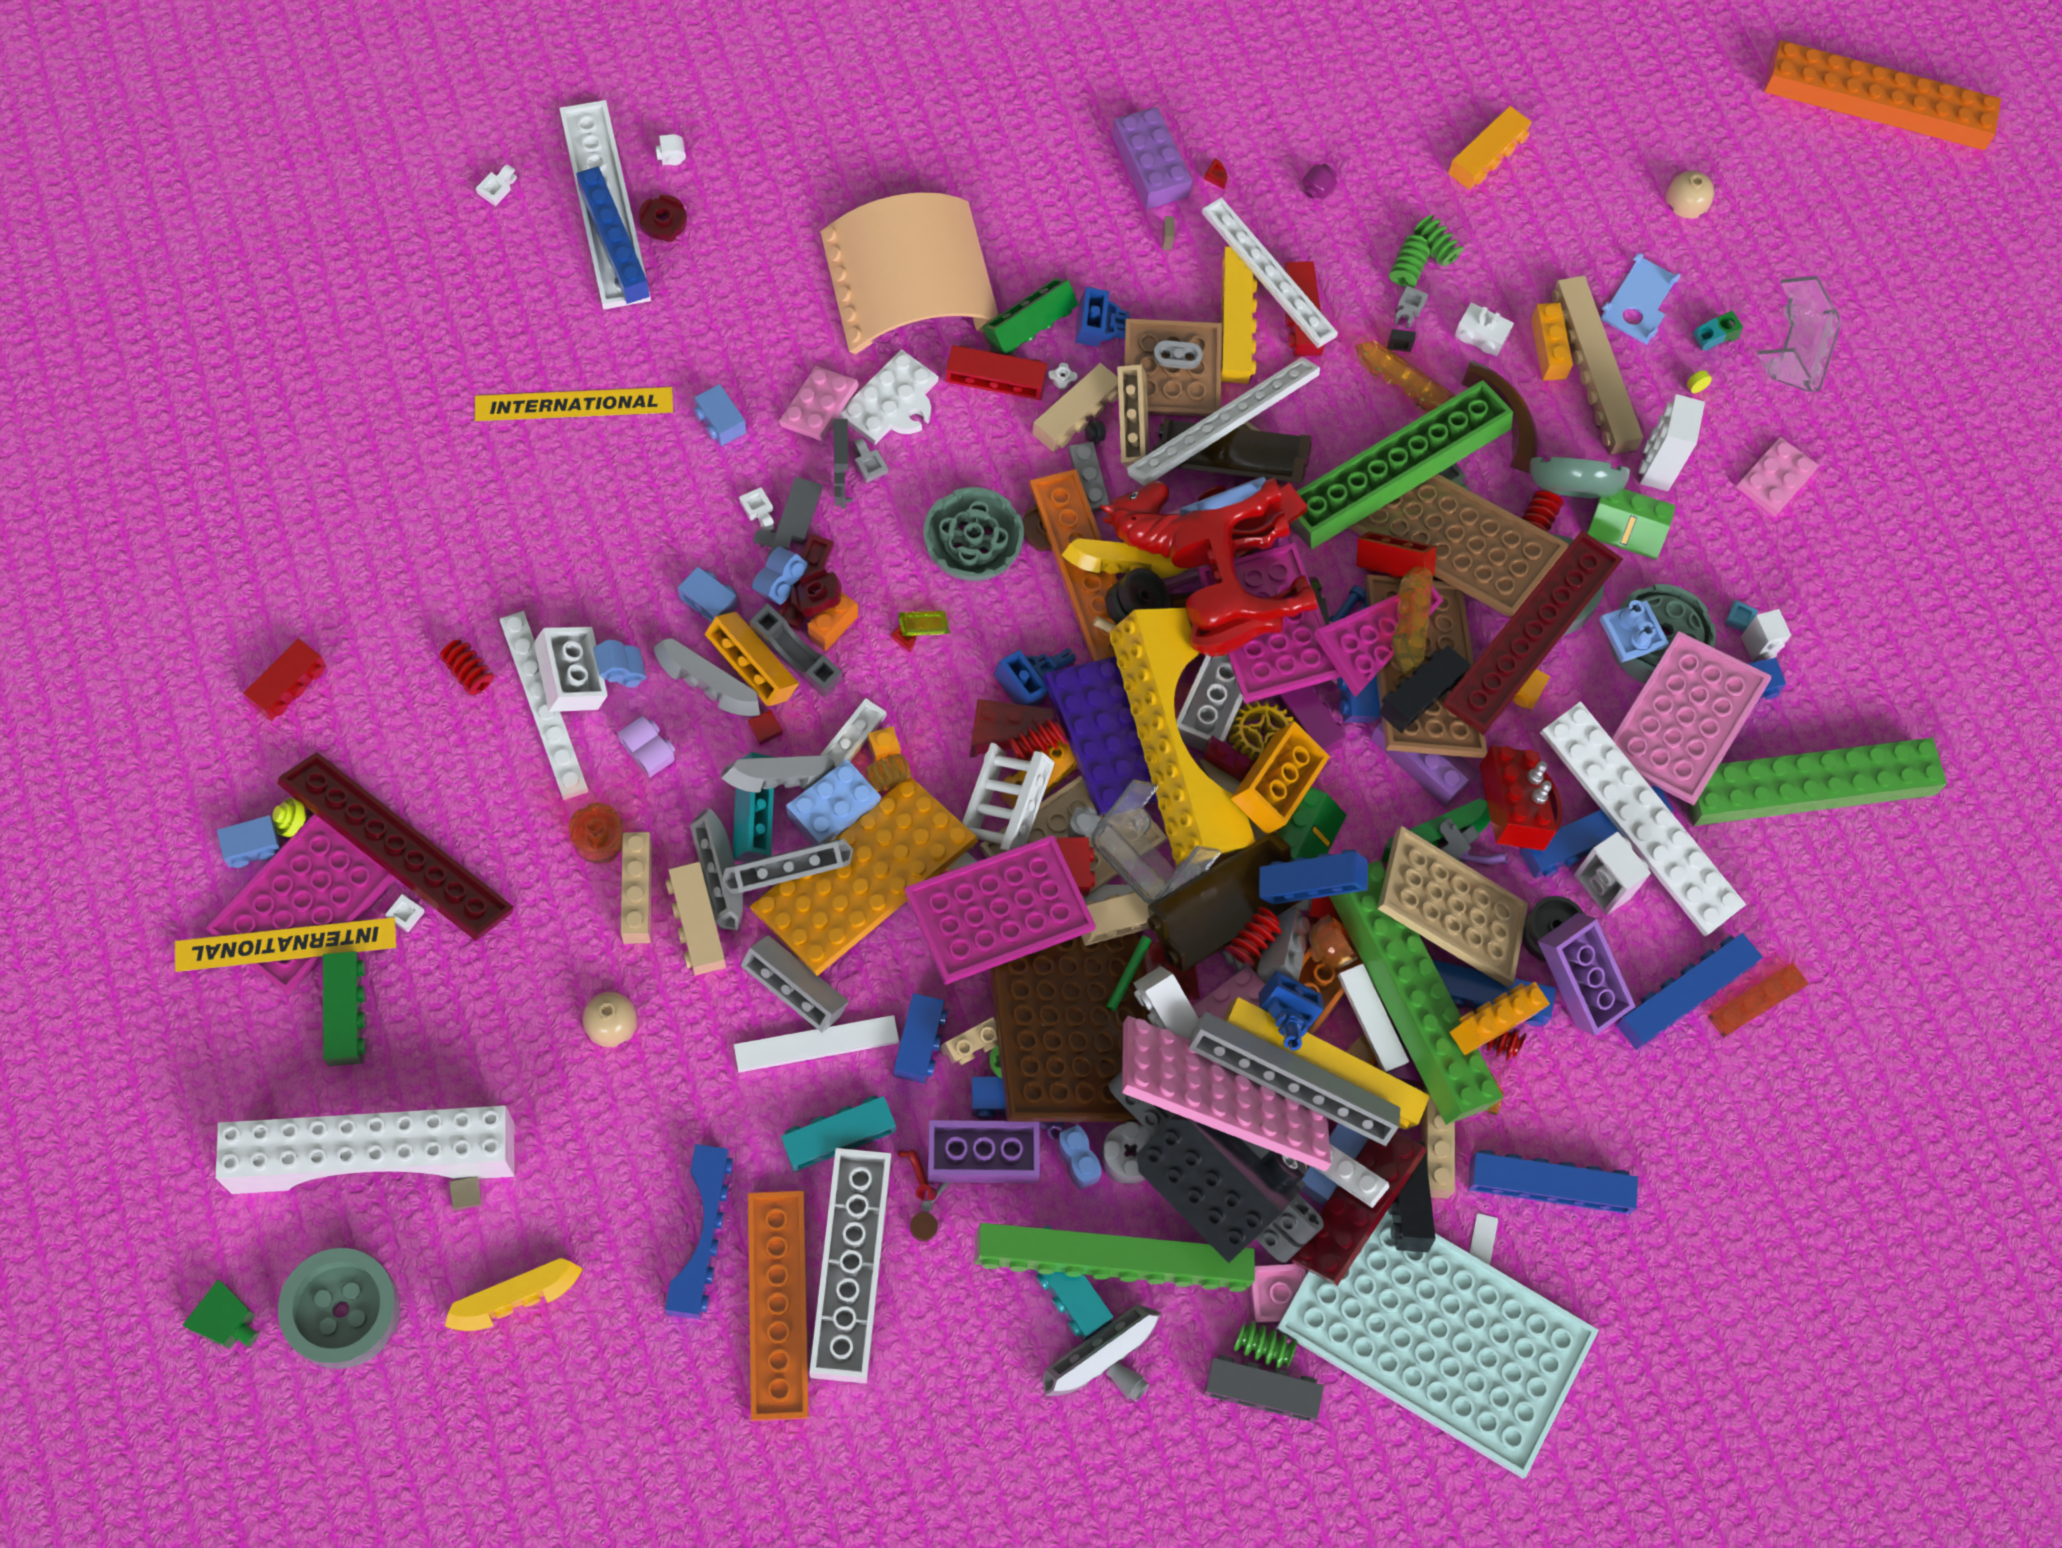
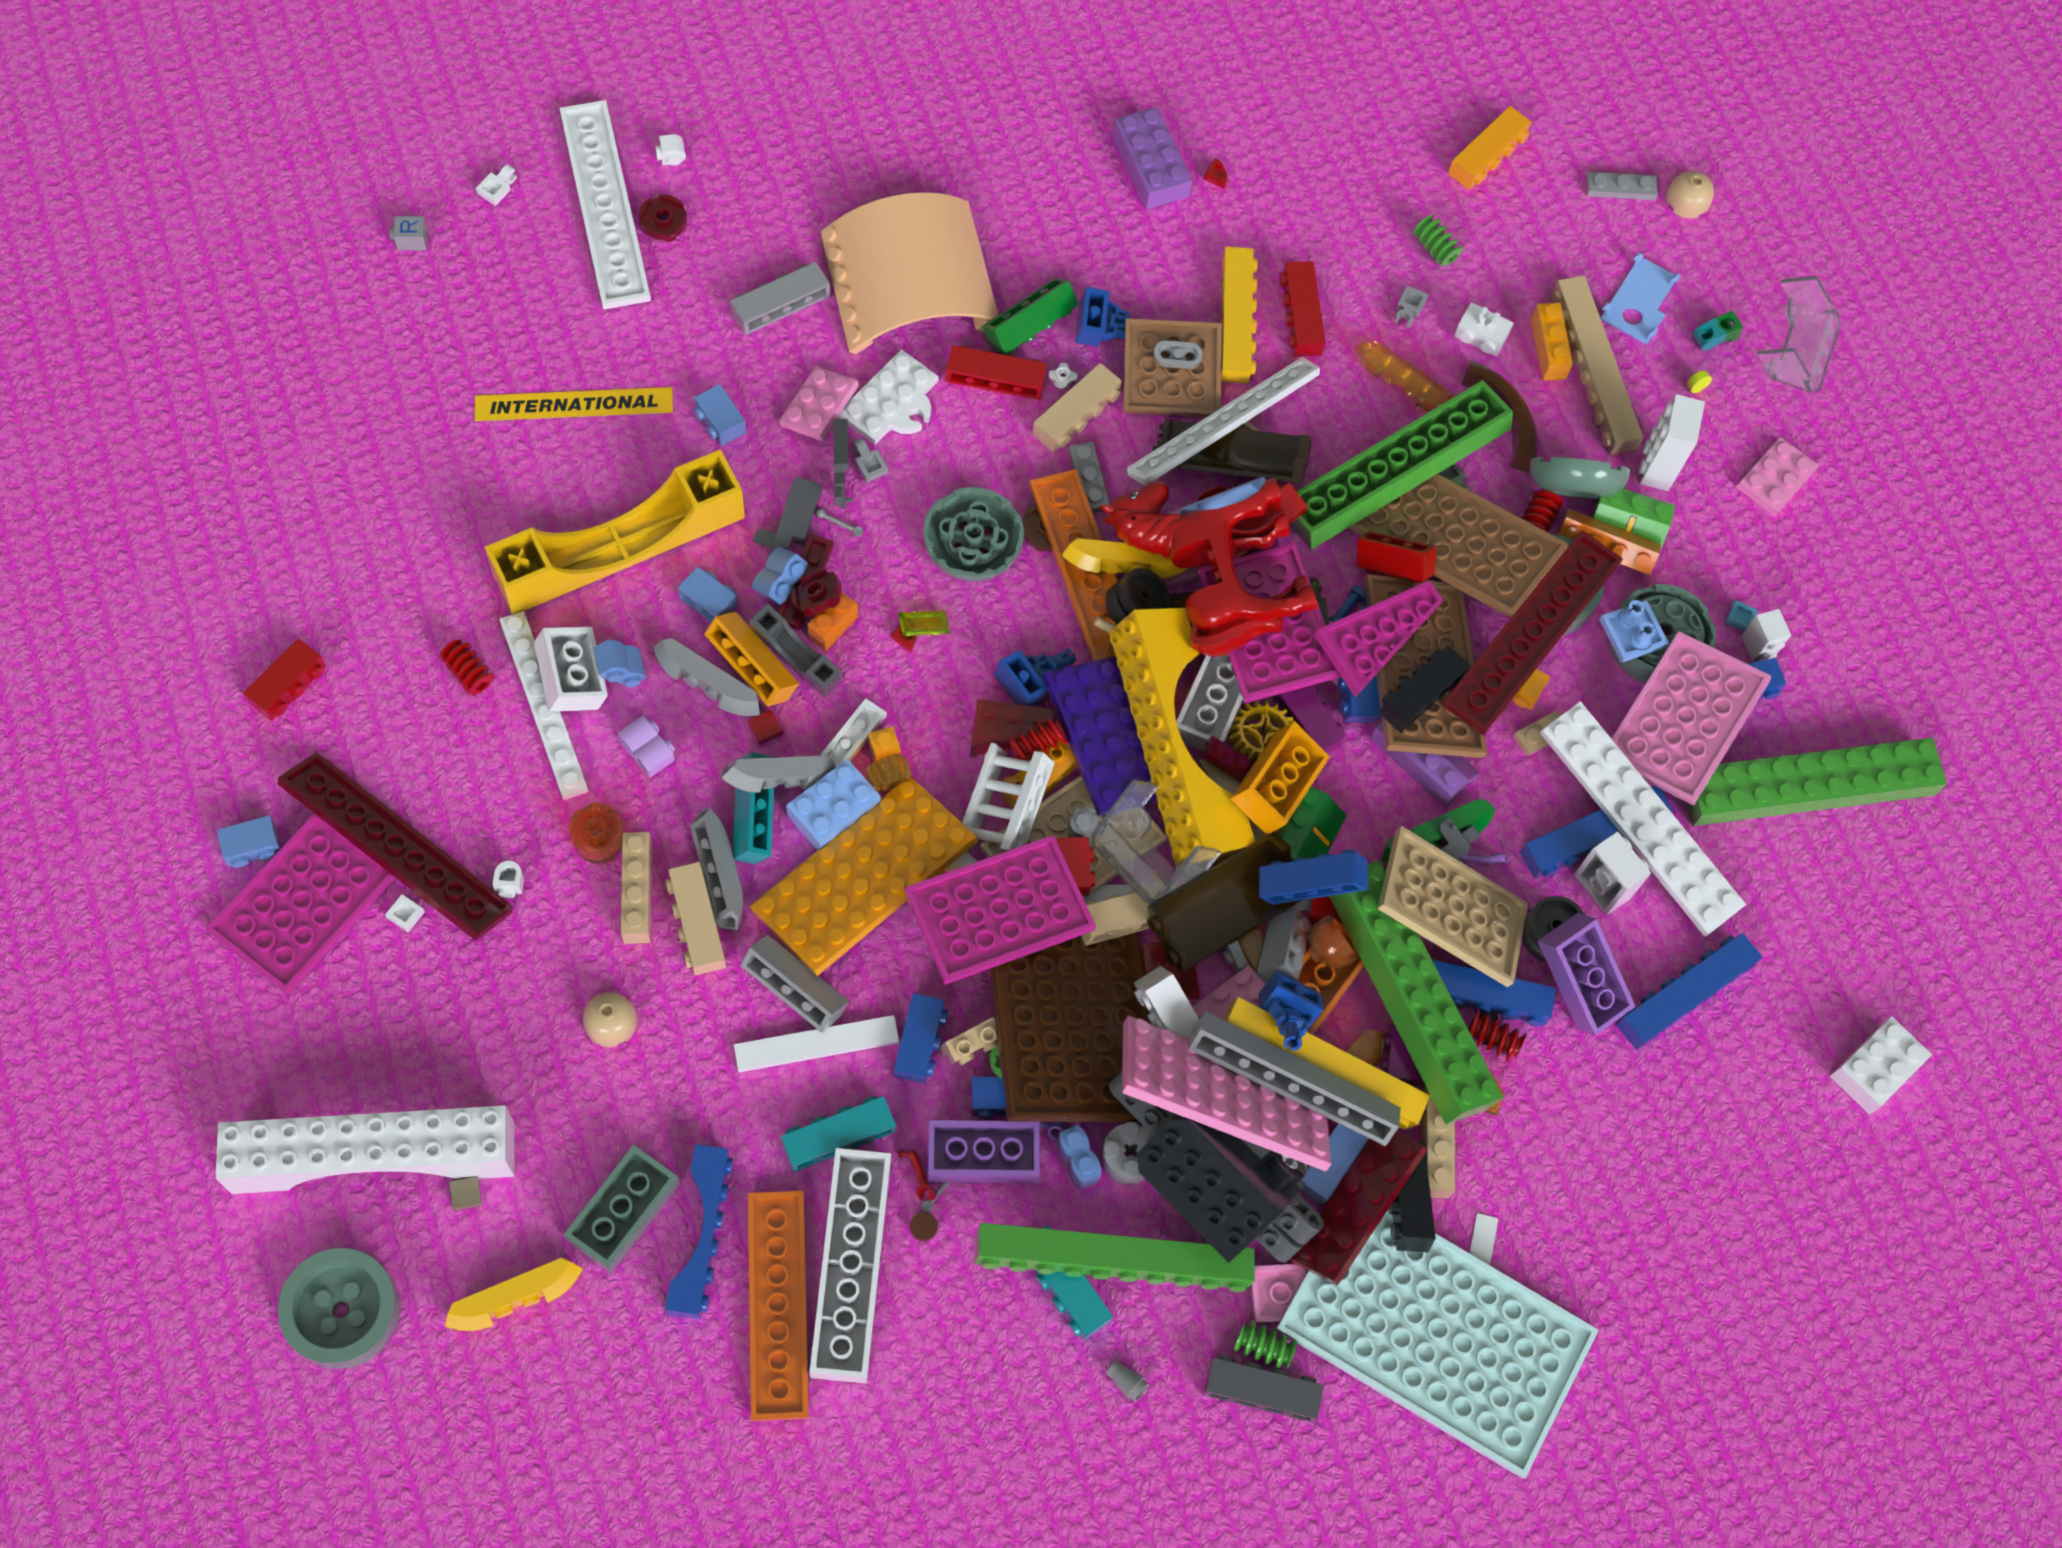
(222, 1318): green torso -> none
(284, 944): yellow sticker -> none
(289, 817): neon yellow plate -> none
(343, 1009): green brick -> none
(409, 233): none -> light grey brick
(508, 879): none -> white plate
(545, 565): none -> yellow arch
(612, 235): blue brick -> none
(622, 1209): none -> sand green brick
(758, 506): white plate -> none
(780, 298): none -> light grey brick
(787, 866): light grey brick -> none
(857, 531): none -> light grey hinge
(1095, 432): black plate -> none
(1100, 1351): brick -> none
(1128, 973): green bar -> none
(1133, 413): tan brick -> none
(1168, 232): dark tan tile -> none
(1254, 937): red piece -> none
(1269, 272): white tile -> none
(1319, 181): magenta head -> none
(1354, 1177): white plate -> none
(1373, 1018): white tile -> none
(1401, 340): pearl dark grey tile -> none
(1410, 261): bright green piece -> none
(1413, 622): clear yellow brick -> none
(1498, 1018): light orange brick -> none
(1520, 798): red piece -> none
(1530, 738): none -> tan plate
(1553, 1182): blue brick -> none
(1621, 185): none -> light grey plate
(1635, 550): none -> orange brick
(1758, 1000): clear orange plate -> none
(1880, 1065): none -> white brick
(1883, 95): orange brick -> none

